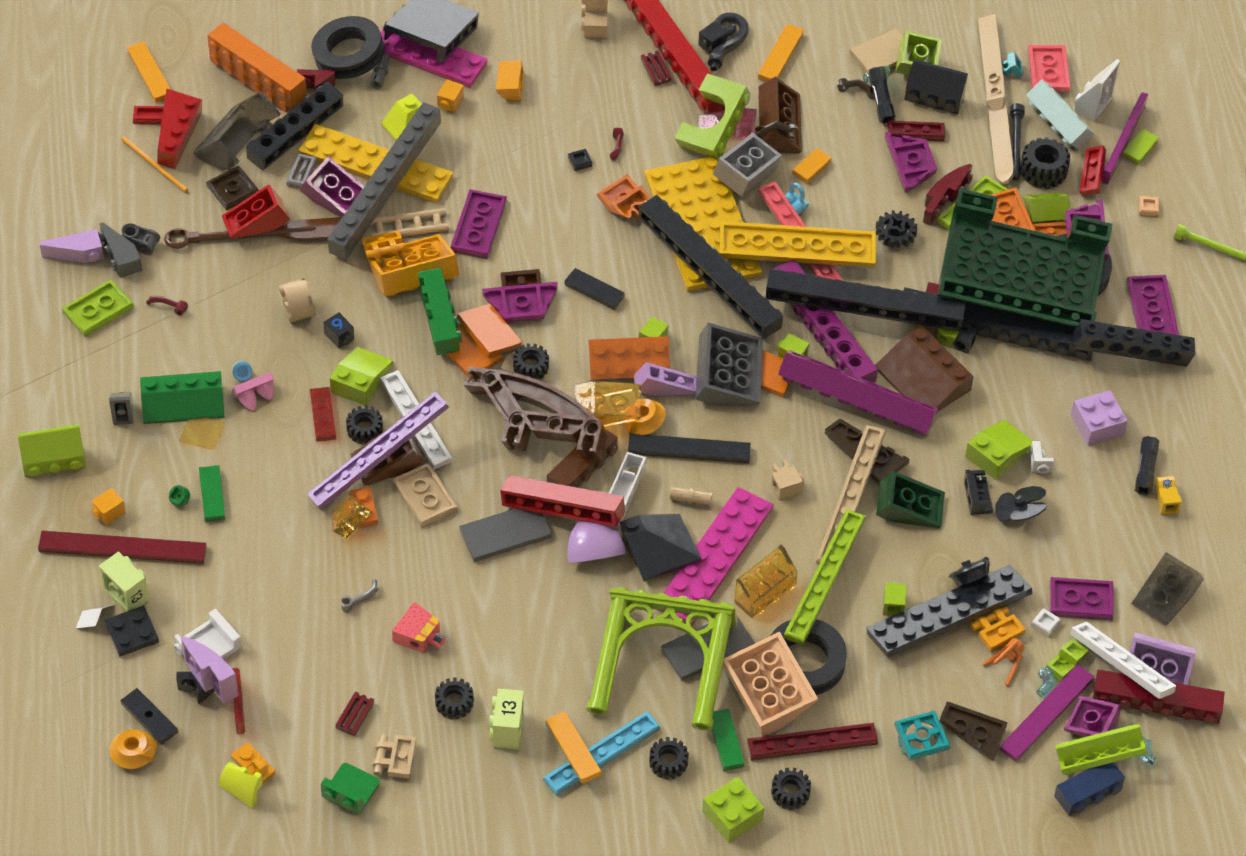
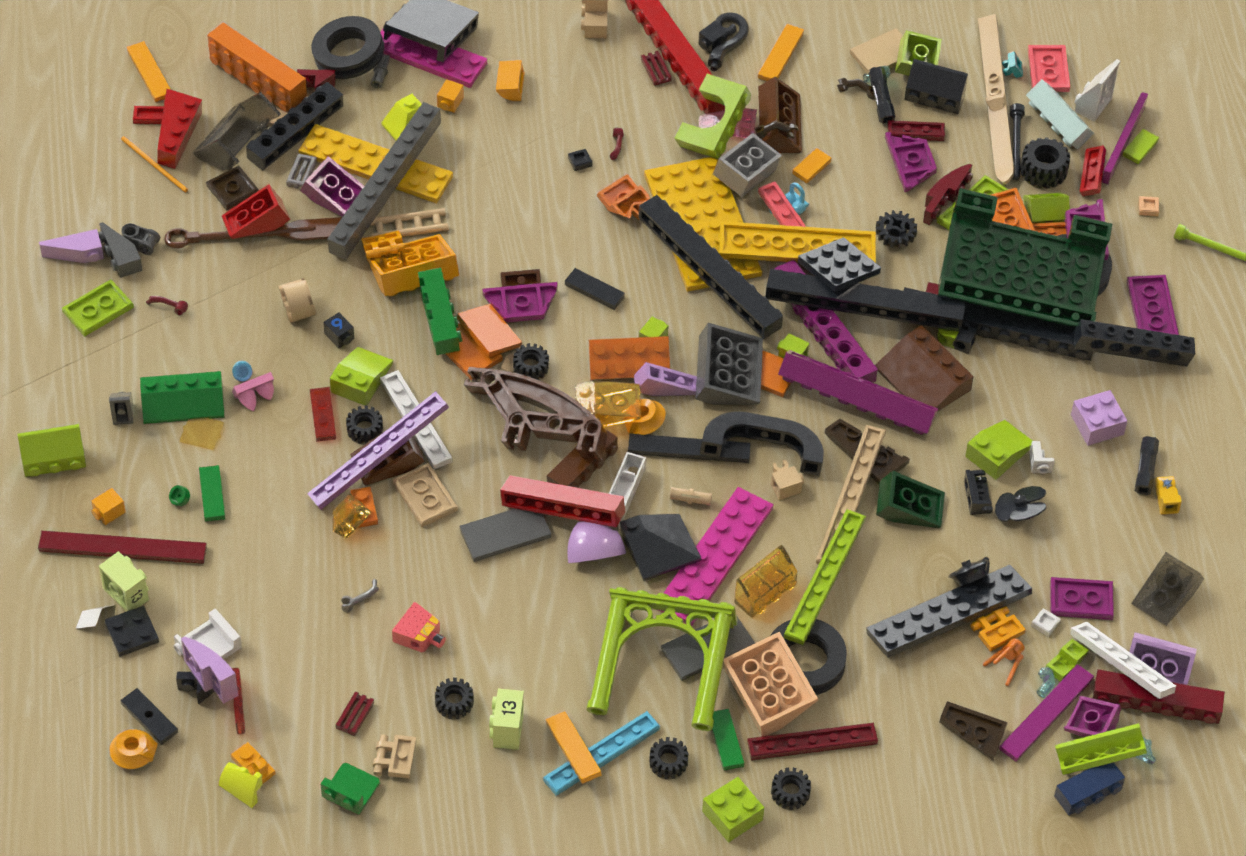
(478, 224): magenta tile -> none
(764, 429): none -> black arch
(839, 264): none -> plate
(894, 598): lime brick -> none
(929, 718): teal piece -> none

